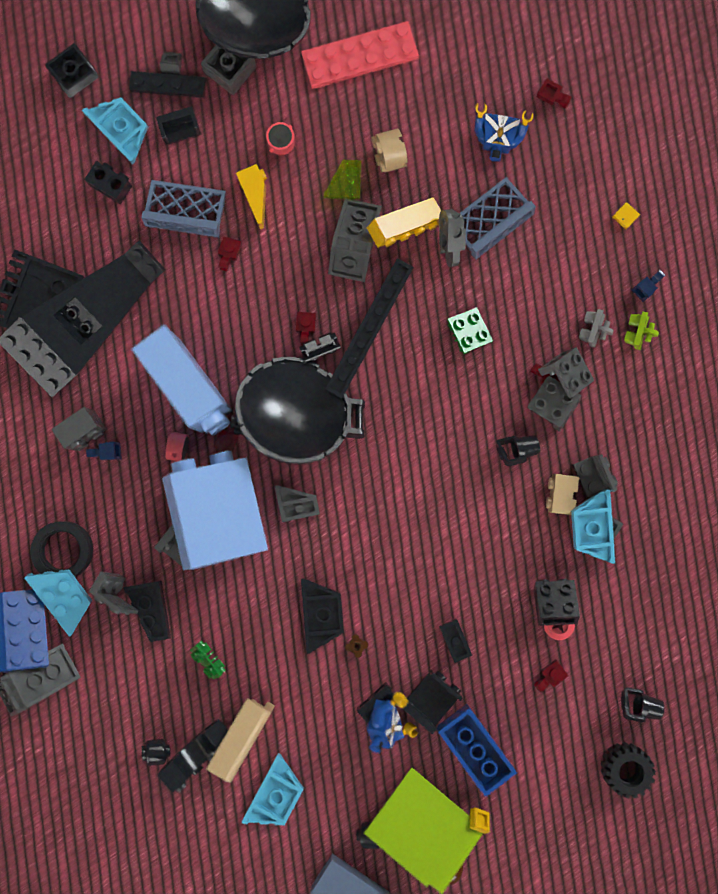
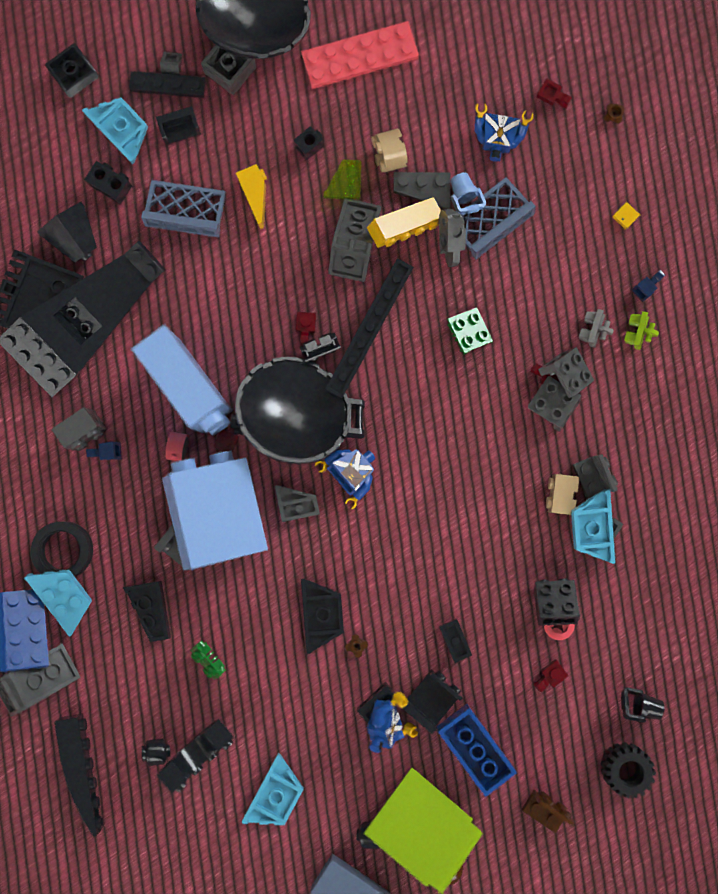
(71, 233): none -> black slope
(78, 767): none -> black slope
(105, 592): dark grey bracket -> none
(228, 251): dark red plate -> none
(239, 739): tan piece -> none
(280, 138): piece -> none
(305, 150): none -> black brick
(351, 471): none -> blue torso
(424, 186): none -> dark grey wing
(464, 192): none -> light blue piece
(479, 820): yellow tile -> none
(521, 449): black piece -> none
(546, 811): none -> reddish brown bracket
(618, 109): none -> reddish brown plate

